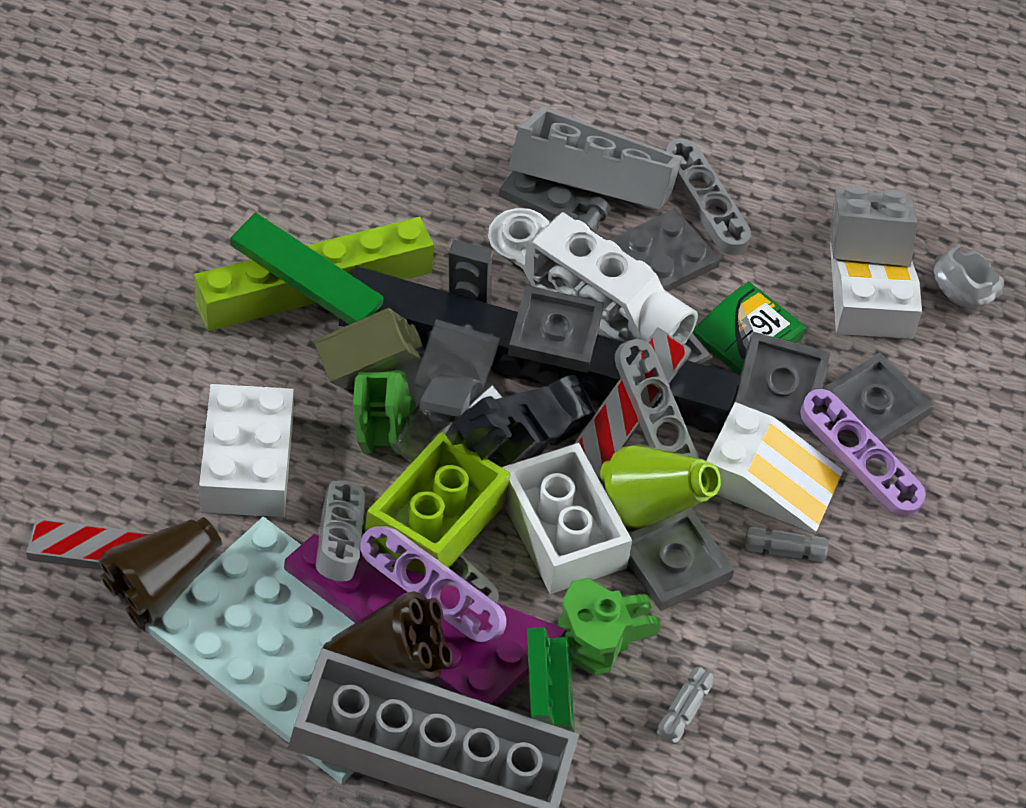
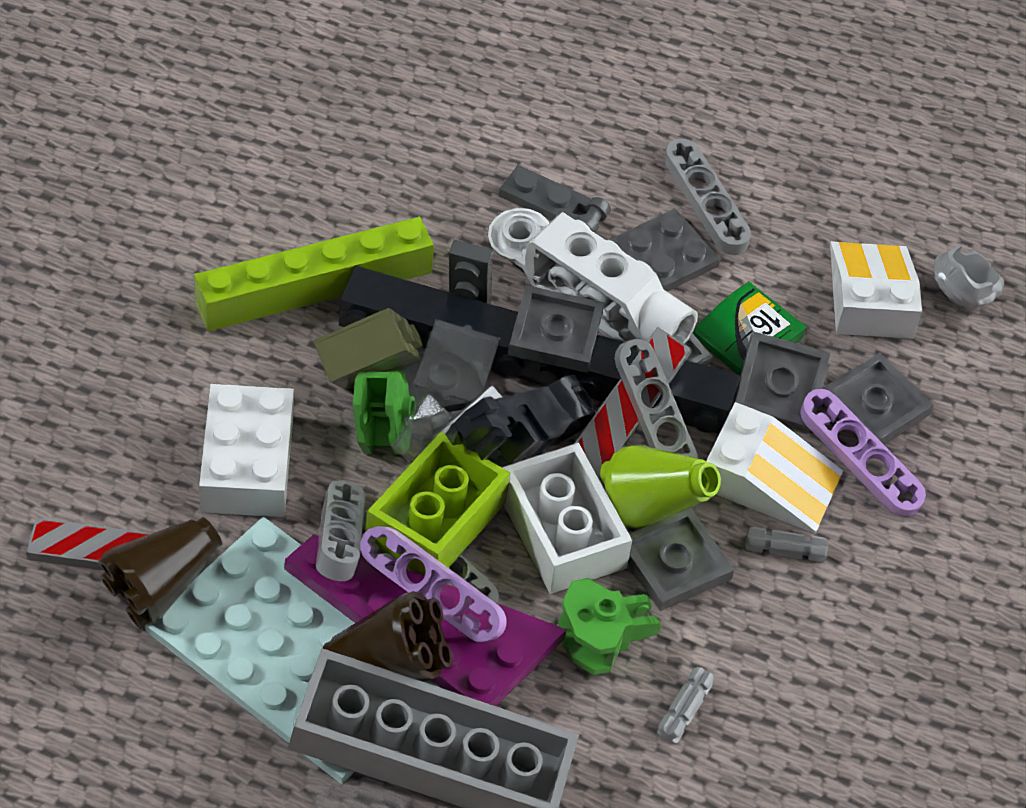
(305, 270): green tile -> none
(449, 396): dark grey slope -> none
(550, 679): green slope -> none
(593, 159): light grey wedge -> none
(873, 226): light grey hinge -> none

